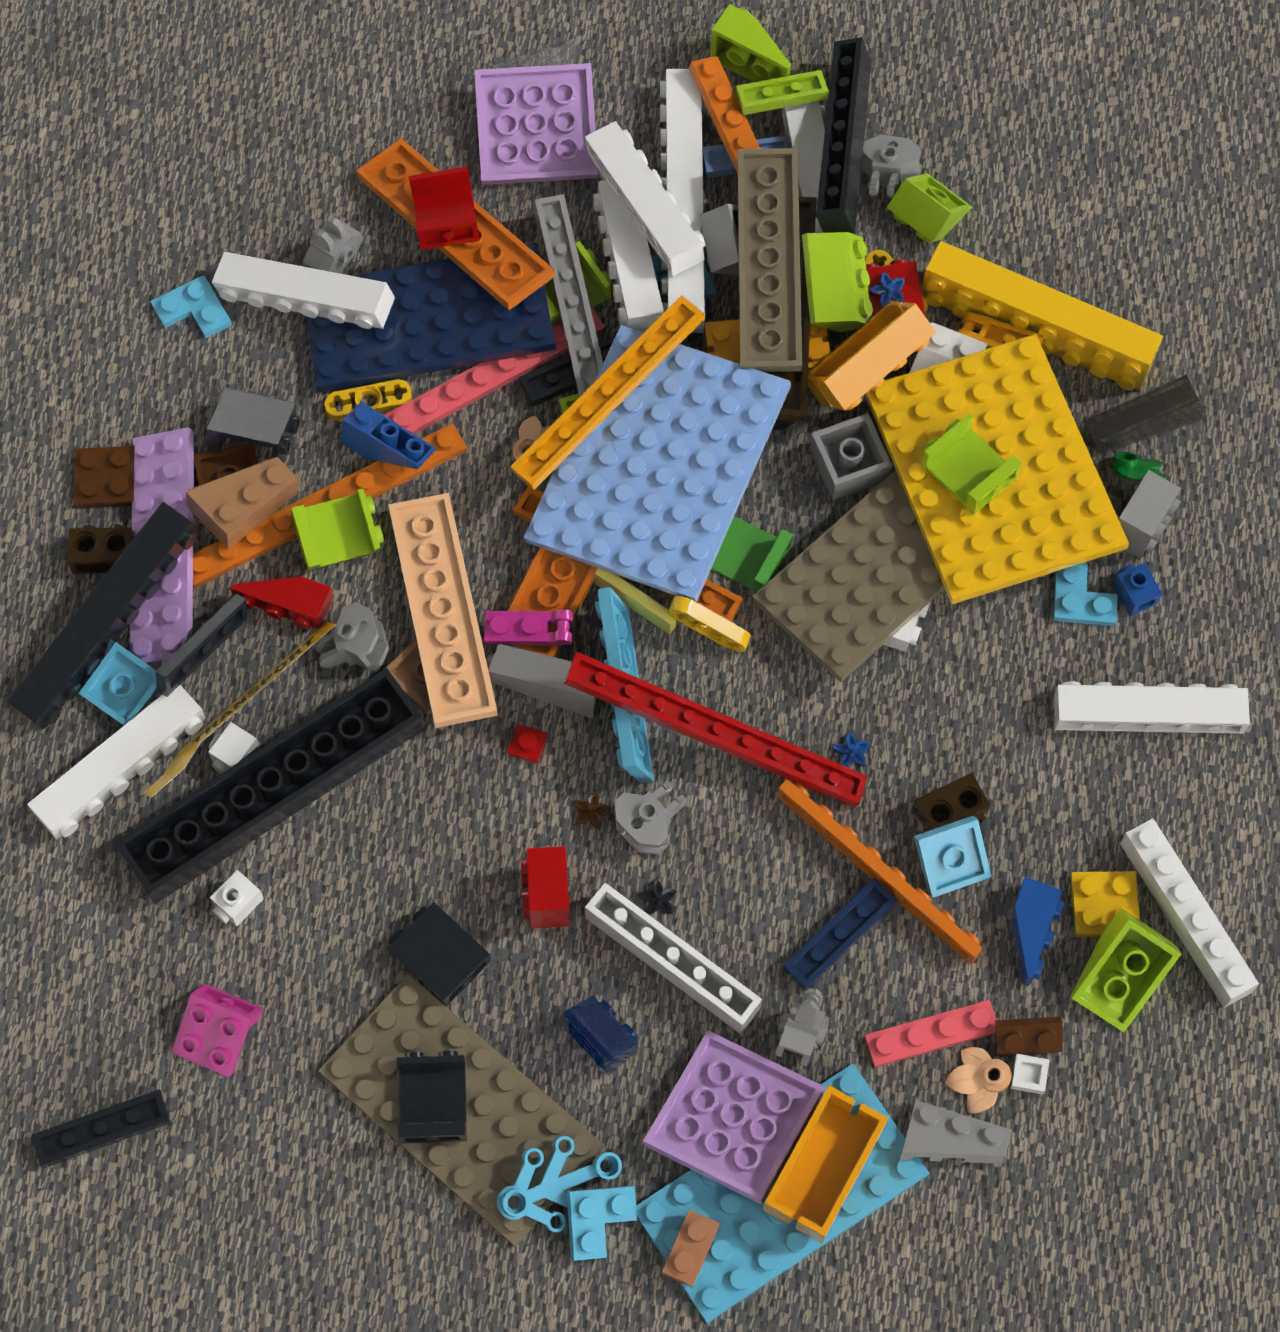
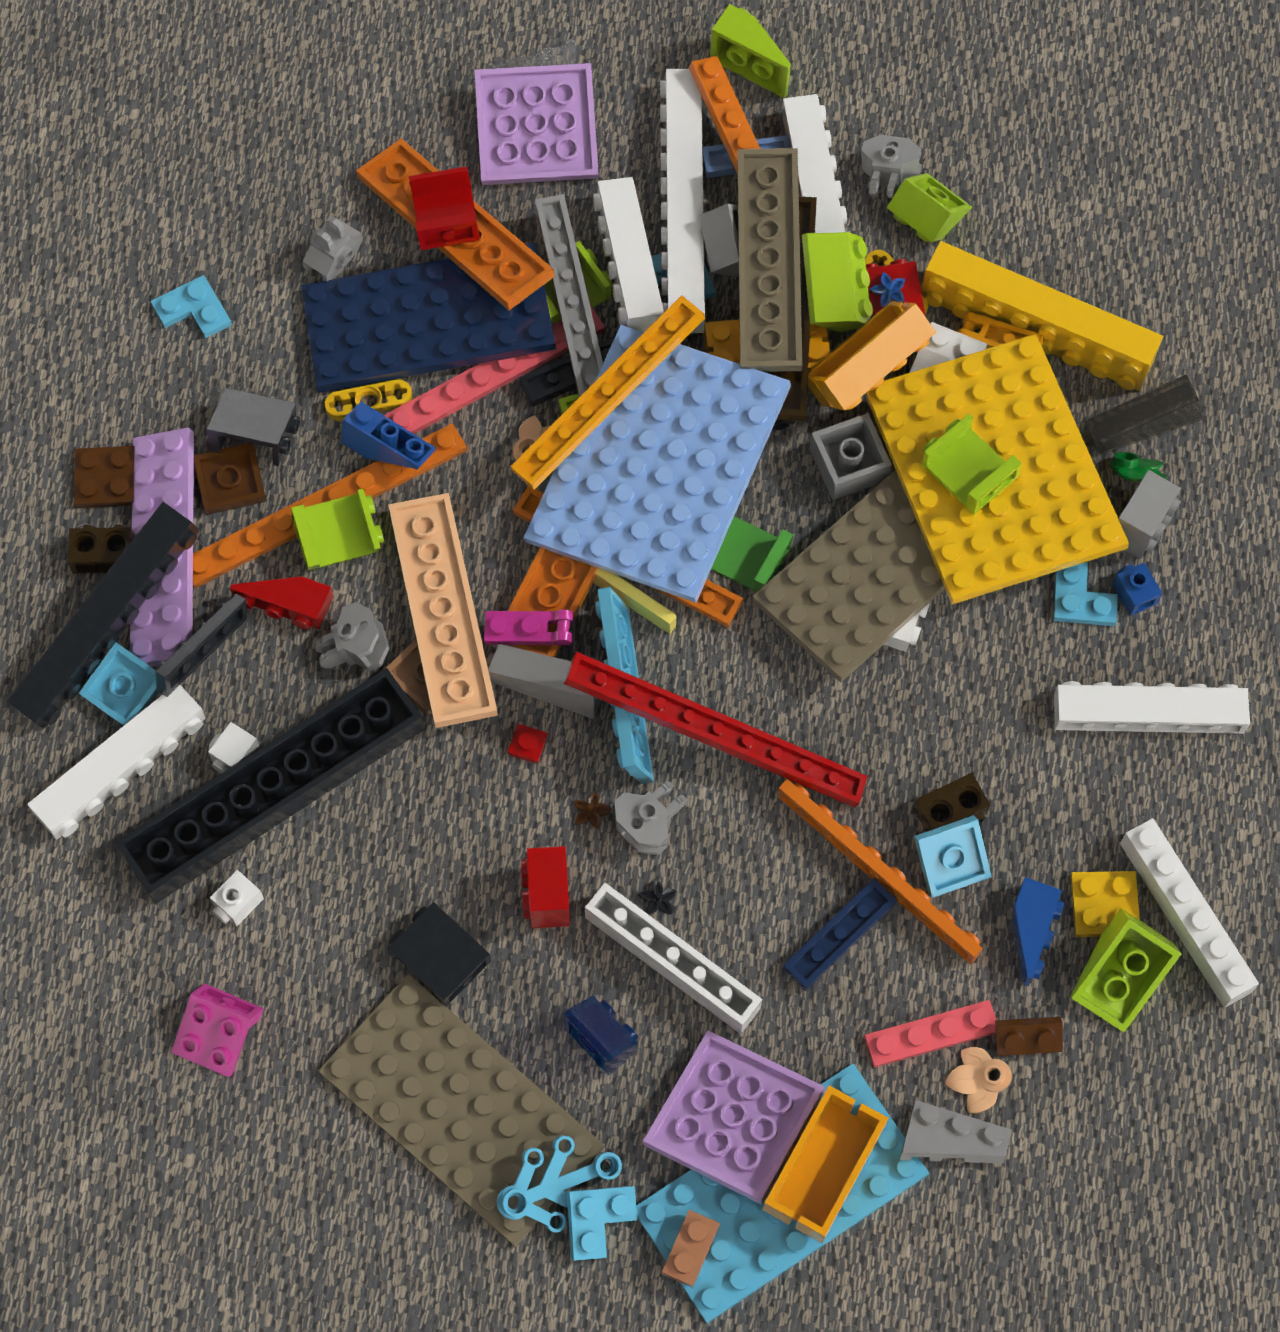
(101, 1128): black plate -> none
(186, 753): yellow sticker -> none
(242, 499): medium nougat wedge -> none
(303, 290): white brick -> none
(432, 1098): black panel -> none
(645, 198): white brick -> none
(709, 624): yellow beam -> none
(782, 92): lime plate -> none
(803, 1026): light grey hinge -> none
(844, 137): black brick -> none
(852, 751): blue plant -> none
(1029, 1074): white plate -> none

